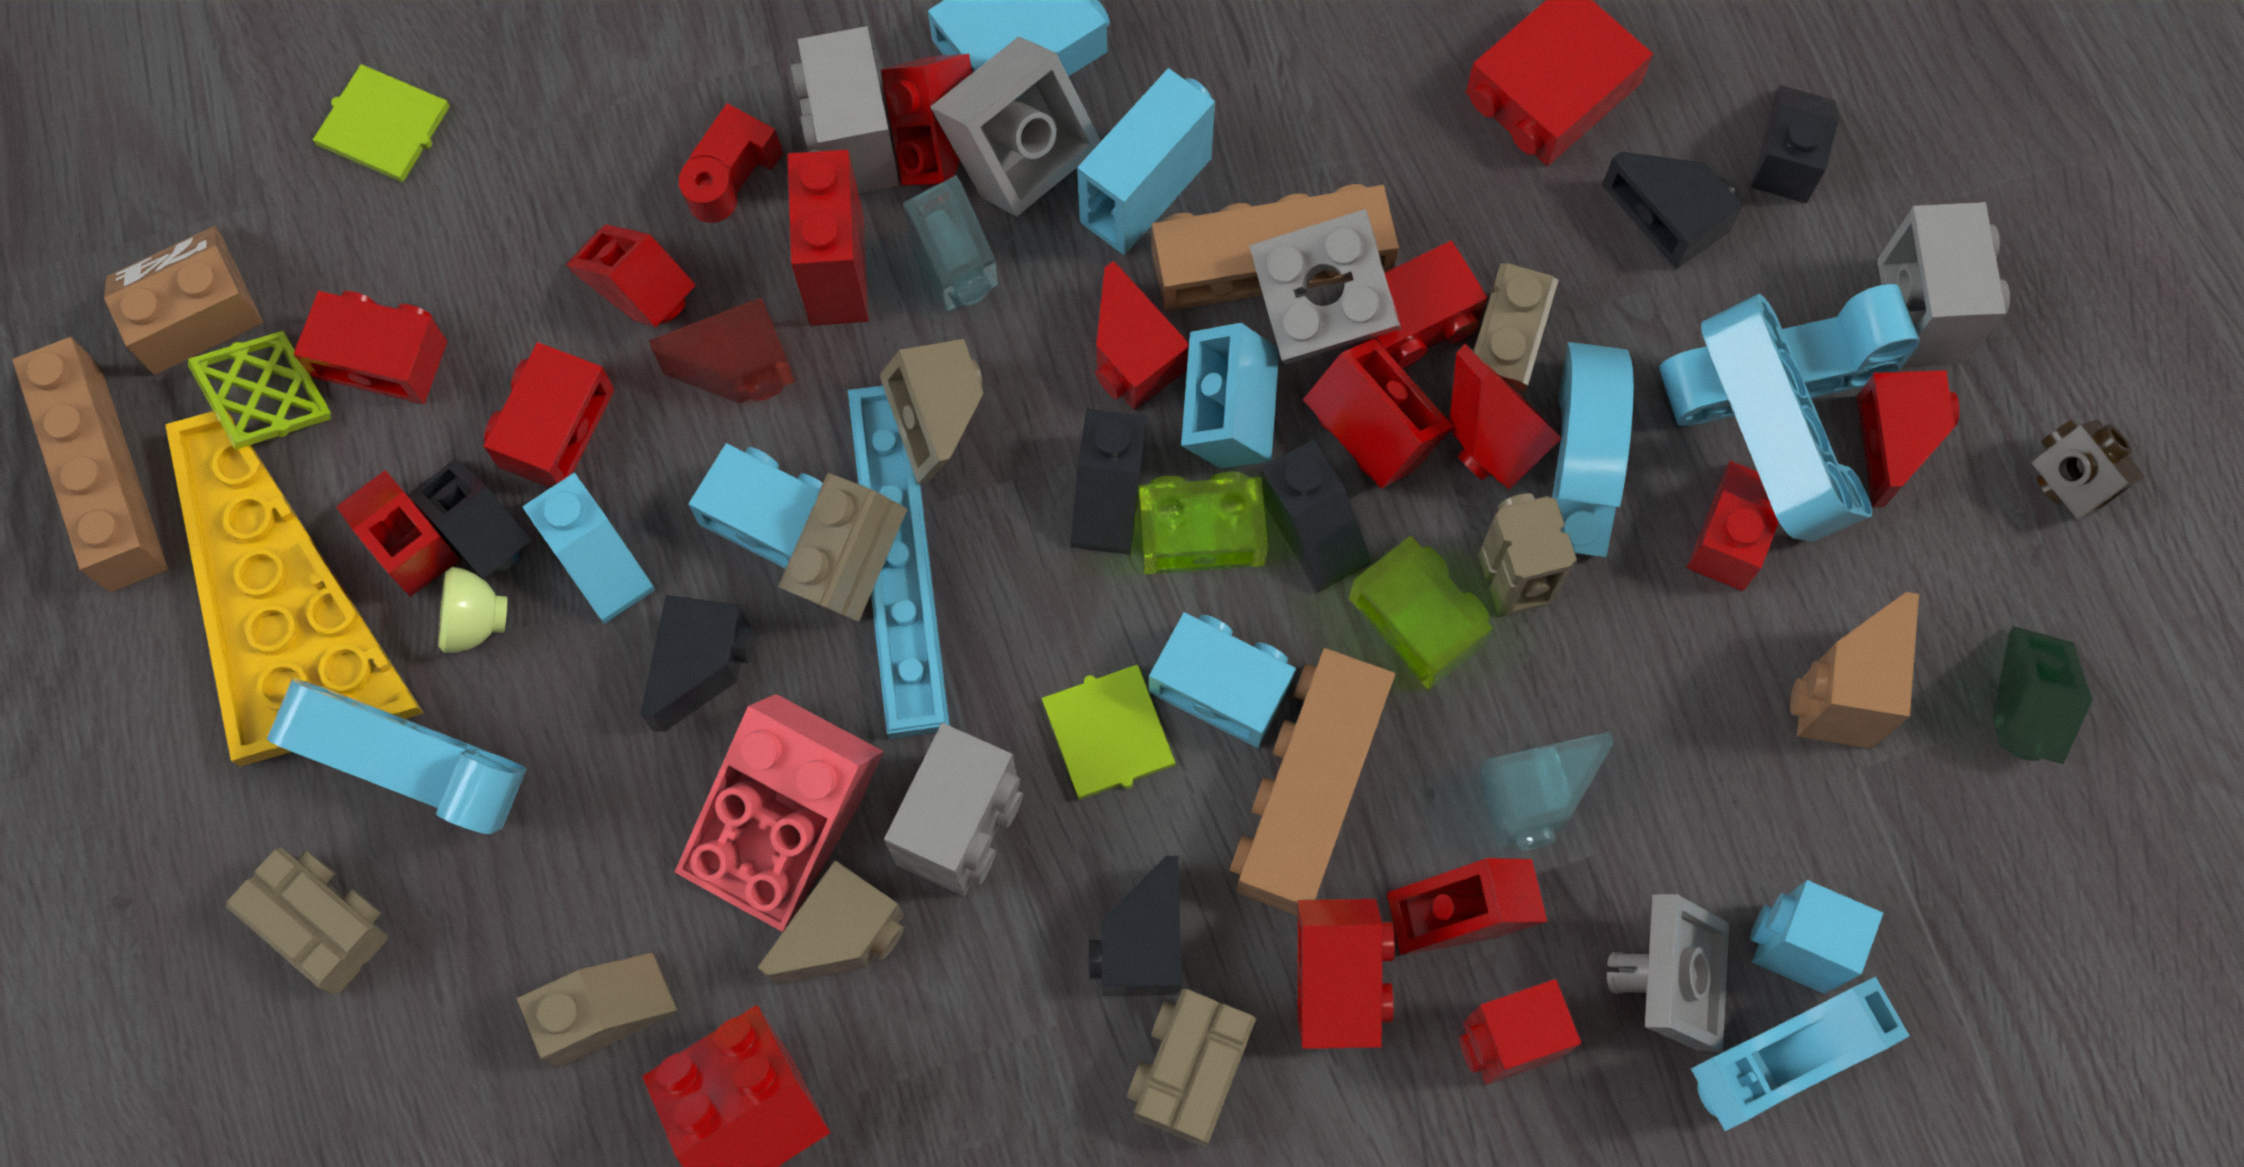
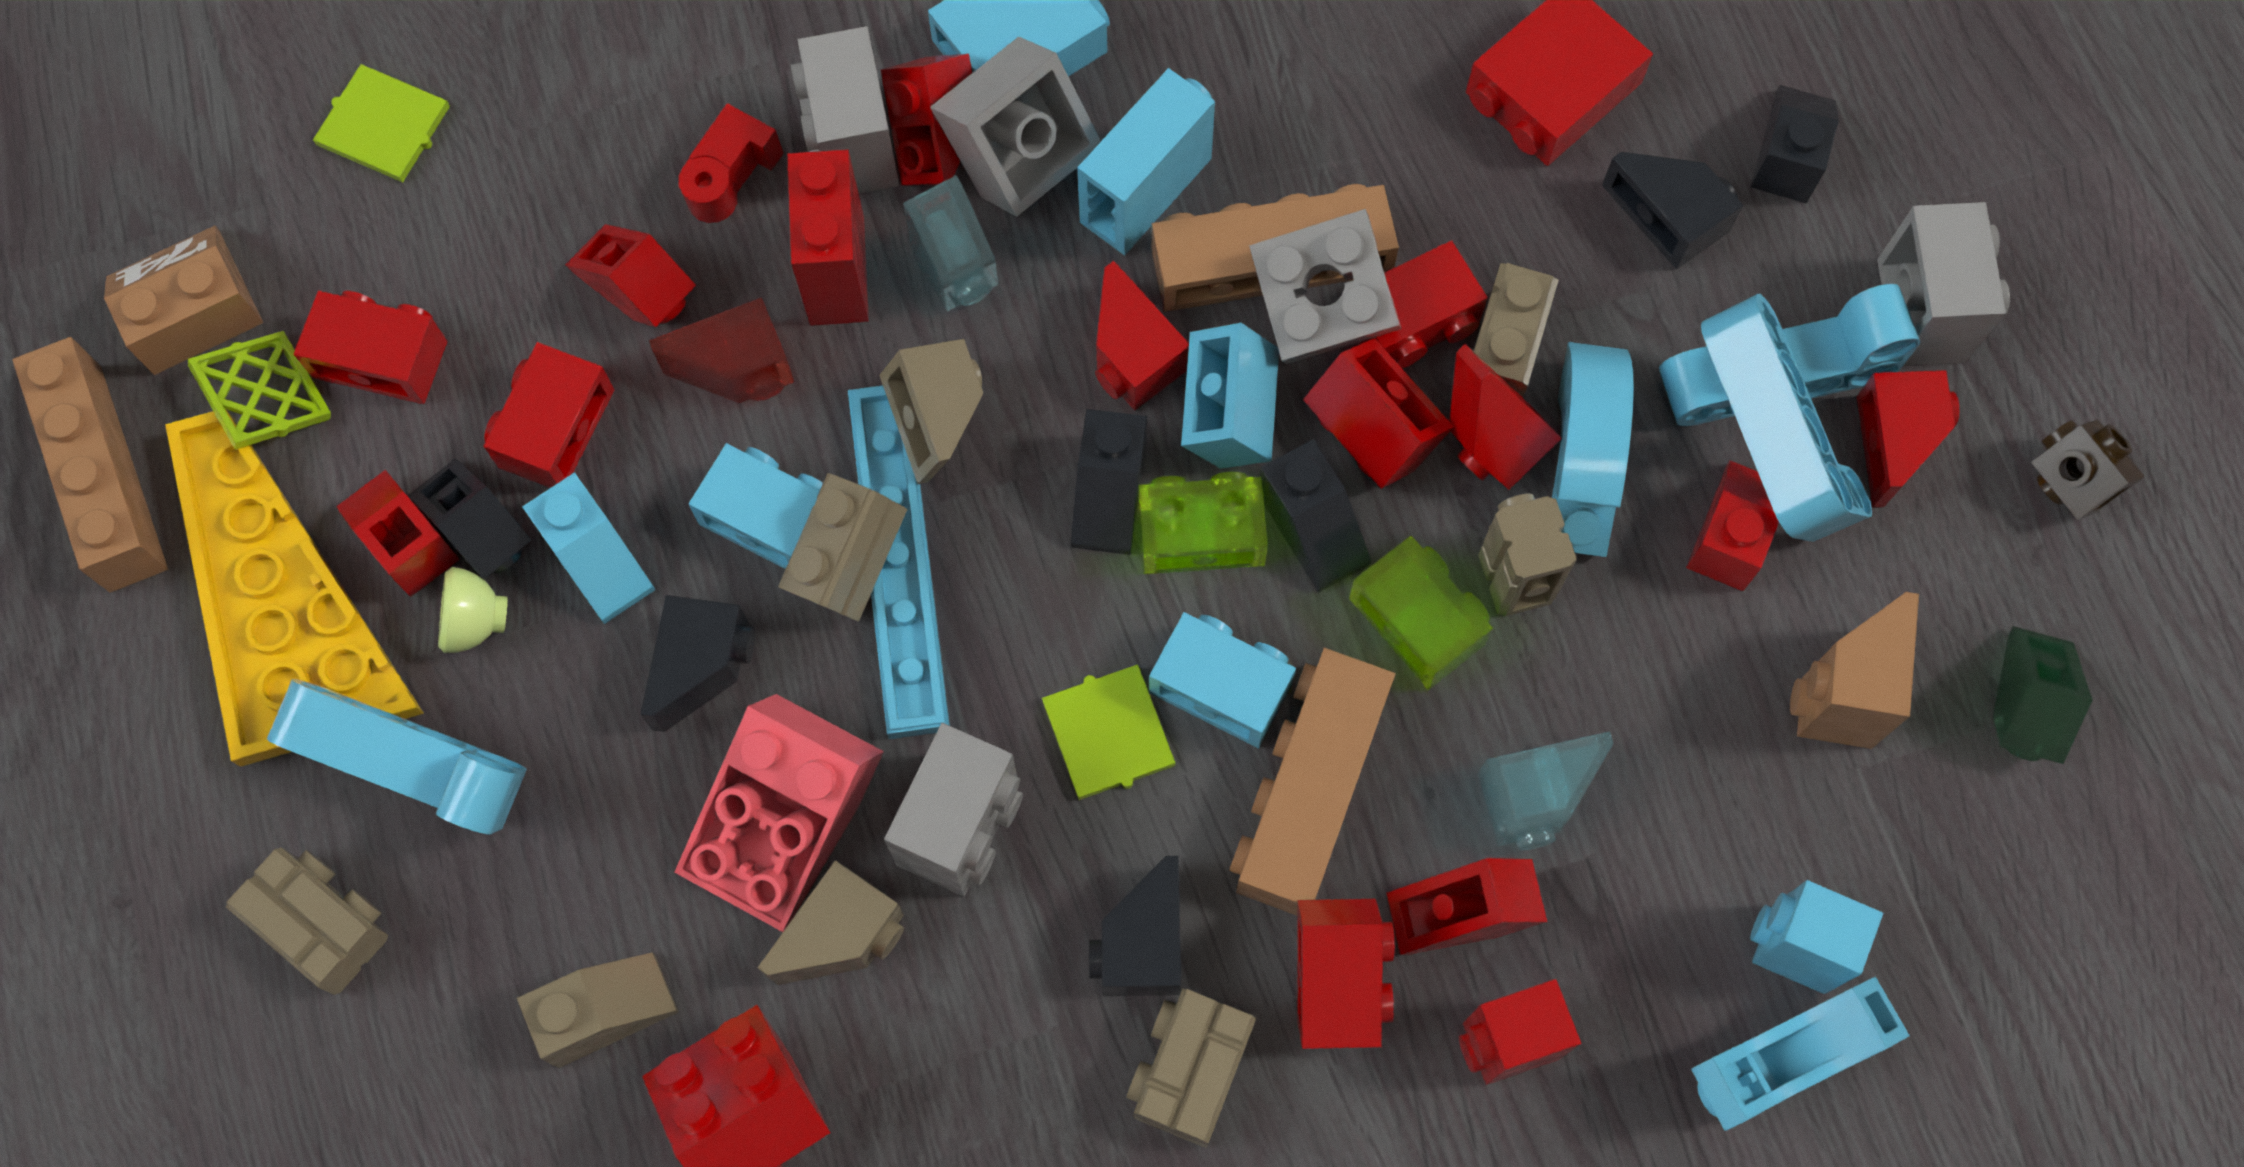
(1680, 974): light grey tile -> none

